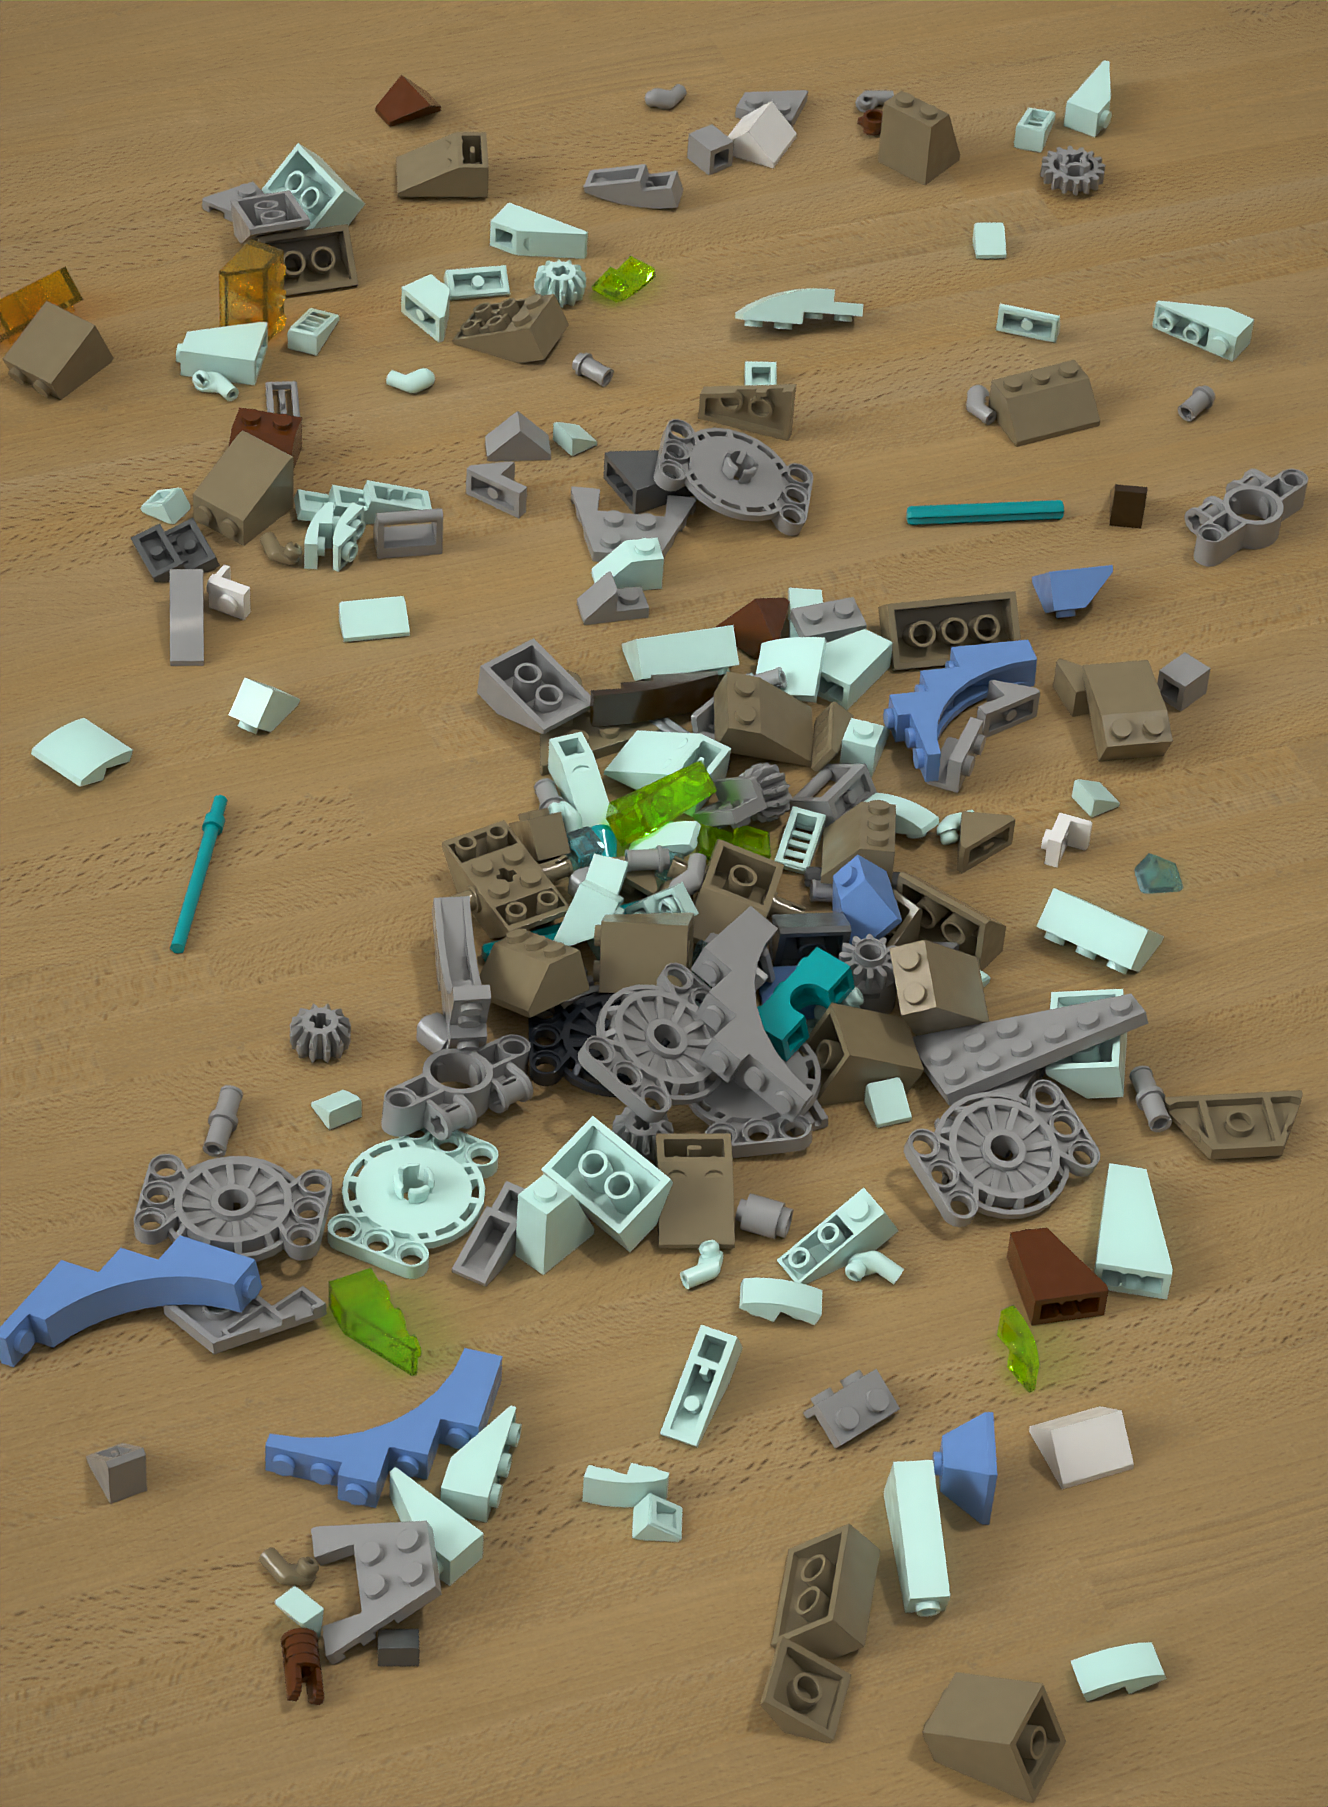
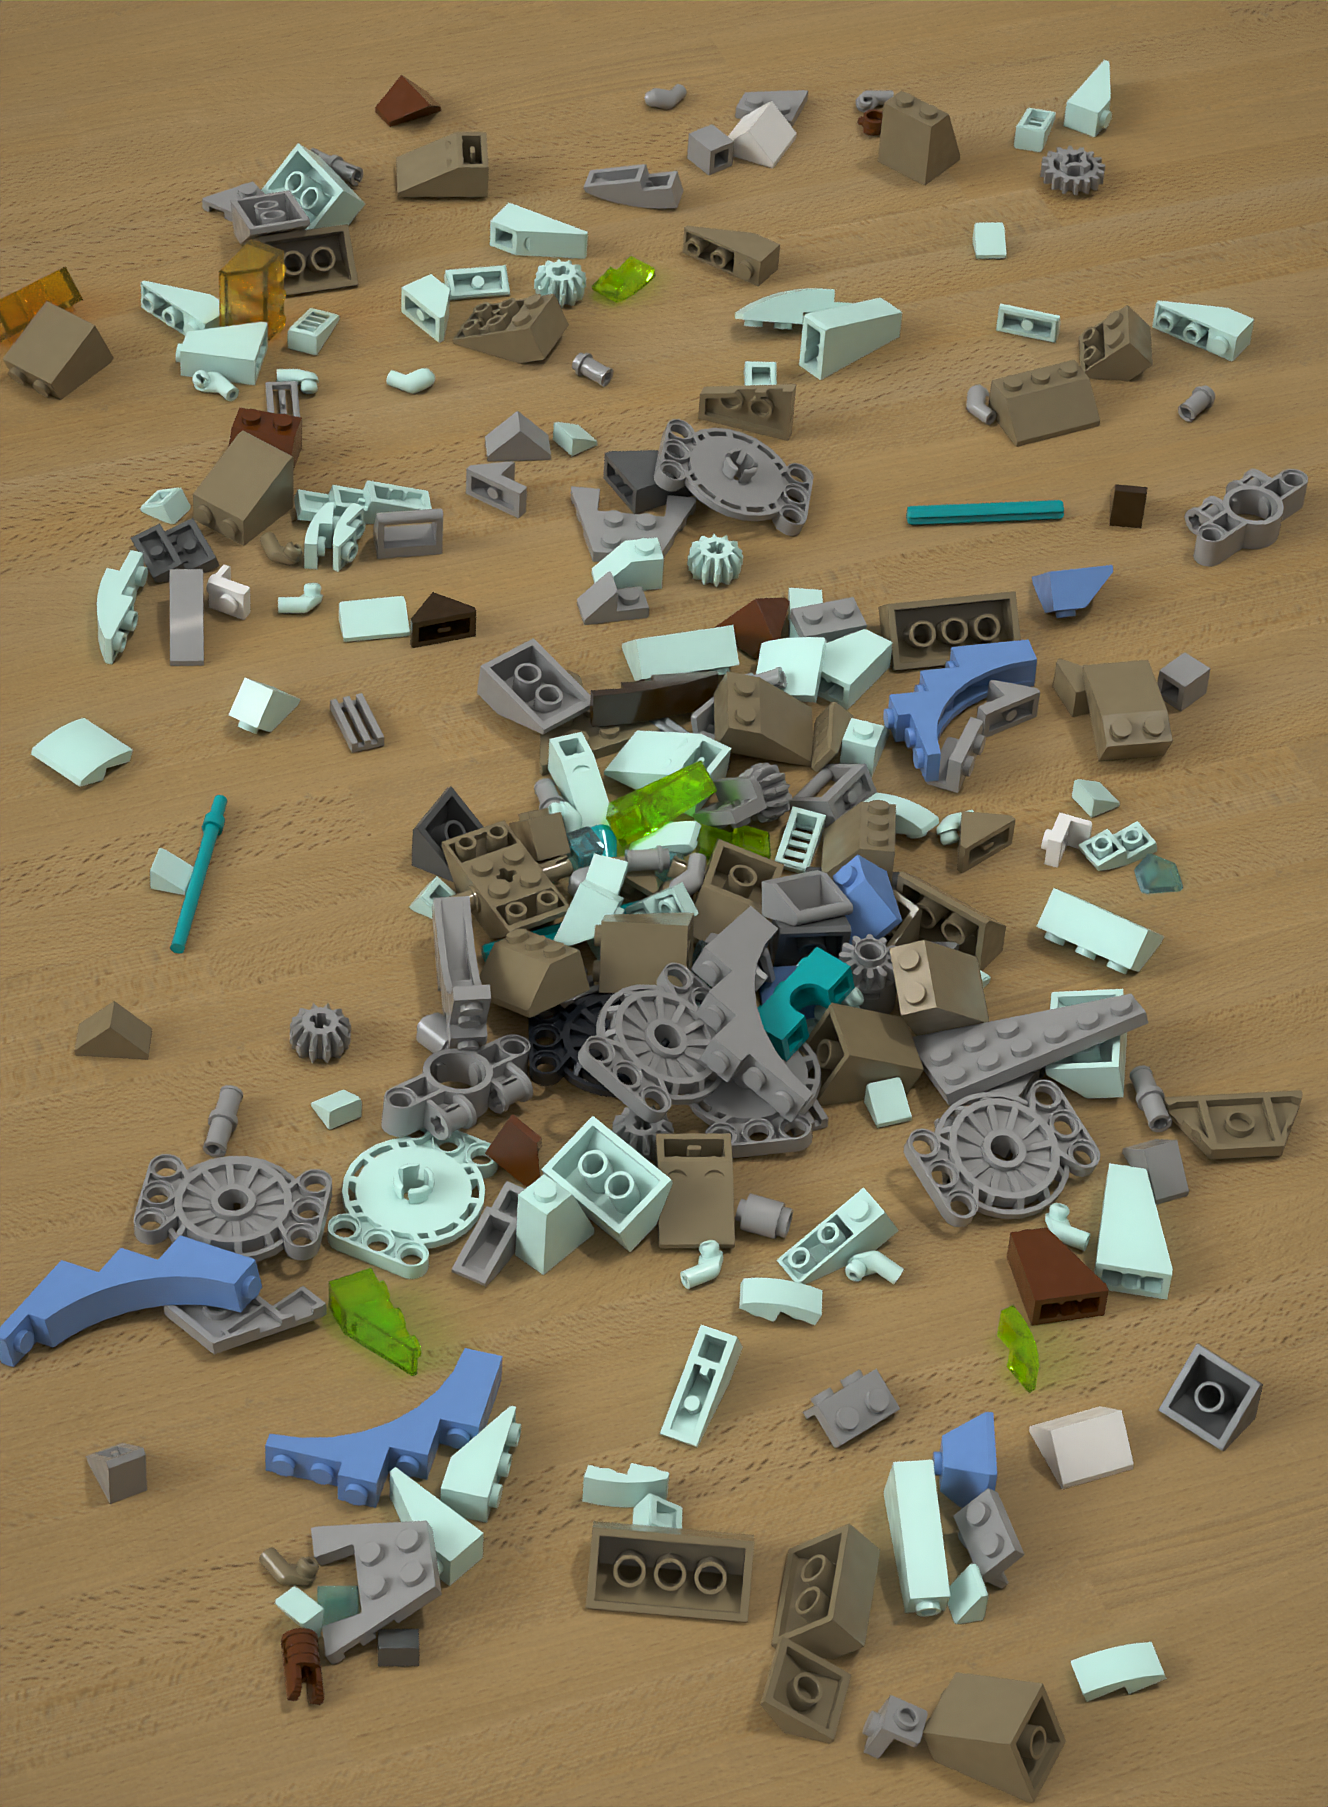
(113, 1034): none -> dark tan slope
(116, 604): none -> light aqua slope
(170, 873): none -> light aqua slope
(180, 307): none -> light aqua slope
(303, 604): none -> light aqua arm
(306, 379): none -> light aqua arm
(338, 1602): none -> clear light blue slope
(344, 170): none -> light grey pin
(350, 706): none -> light grey tile
(424, 901): none -> light aqua slope
(442, 621): none -> dark brown slope
(443, 821): none -> dark grey slope
(517, 1151): none -> reddish brown slope
(670, 1571): none -> dark tan slope
(715, 560): none -> light aqua gear
(734, 252): none -> dark tan slope
(803, 898): none -> light grey tile
(846, 334): none -> light aqua slope
(893, 1721): none -> light grey bracket
(968, 1596): none -> light aqua slope
(989, 1537): none -> light grey bracket
(1061, 1228): none -> light aqua arm
(1116, 347): none -> dark tan slope
(1118, 849): none -> light aqua slope
(1163, 1166): none -> light grey slope
(1213, 1398): none -> dark grey slope

